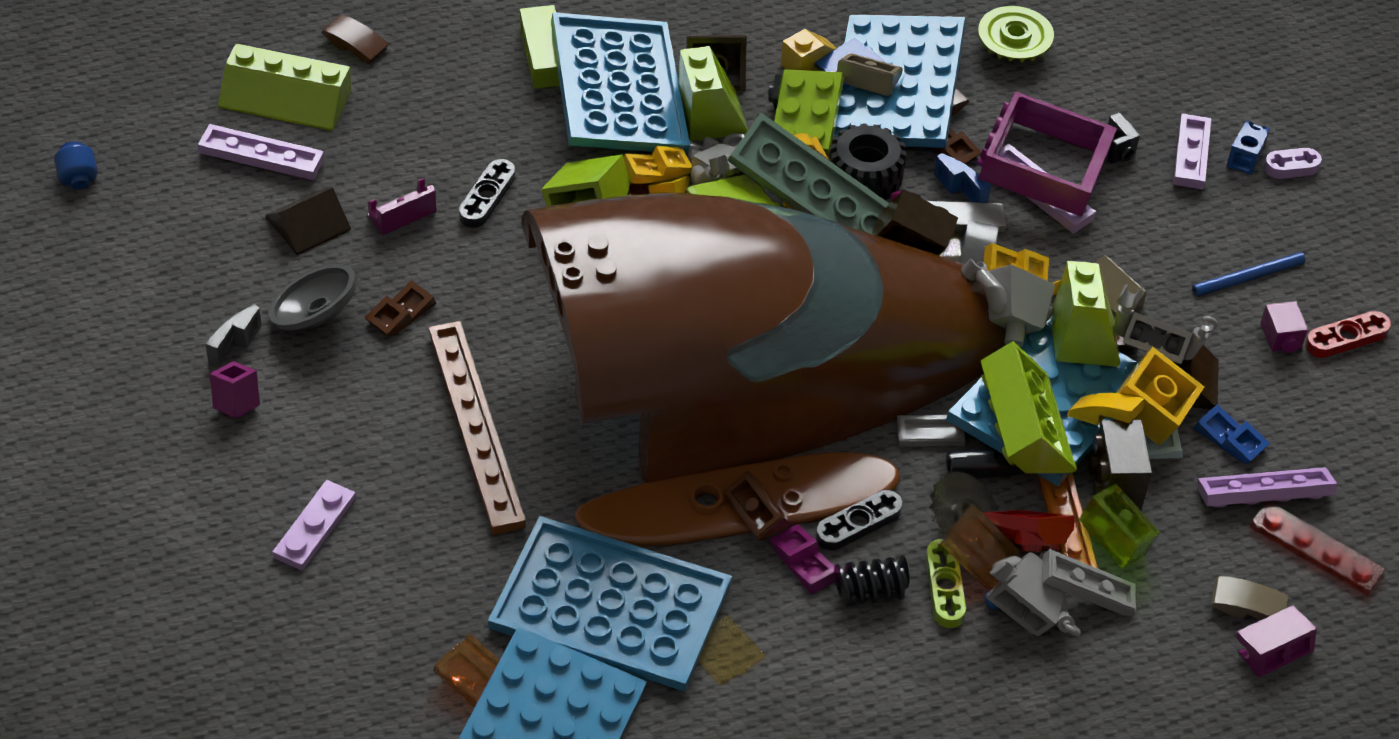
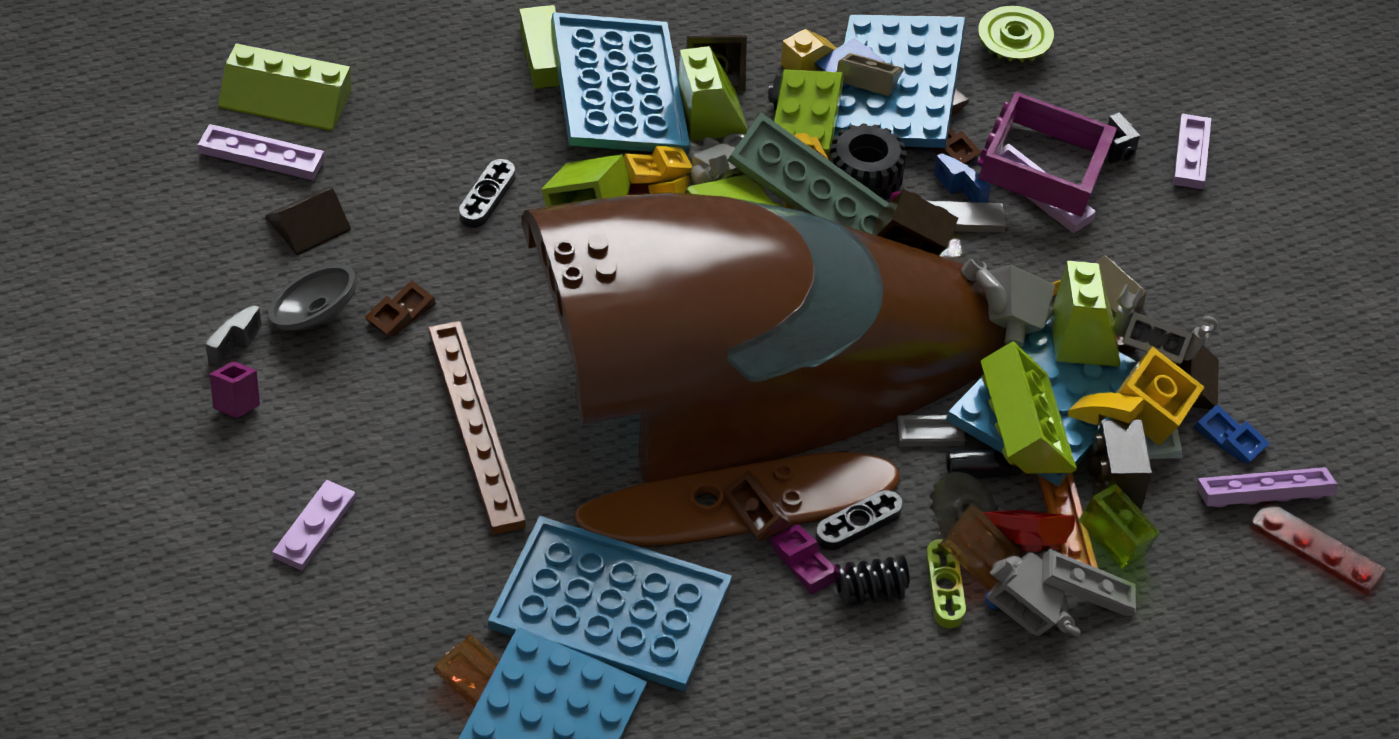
(75, 165): blue head -> none
(358, 38): reddish brown slope -> none
(404, 209): magenta hinge -> none
(728, 651): clear yellow piece -> none
(976, 238): dark grey slope -> none
(1034, 263): yellow slope -> none
(1244, 597): dark tan slope -> none
(1248, 147): blue leg -> none
(1248, 274): blue piece -> none
(1277, 640): hinge -> none
(1284, 326): magenta brick -> none
(1293, 162): lavender beam -> none
(1354, 325): red beam -> none

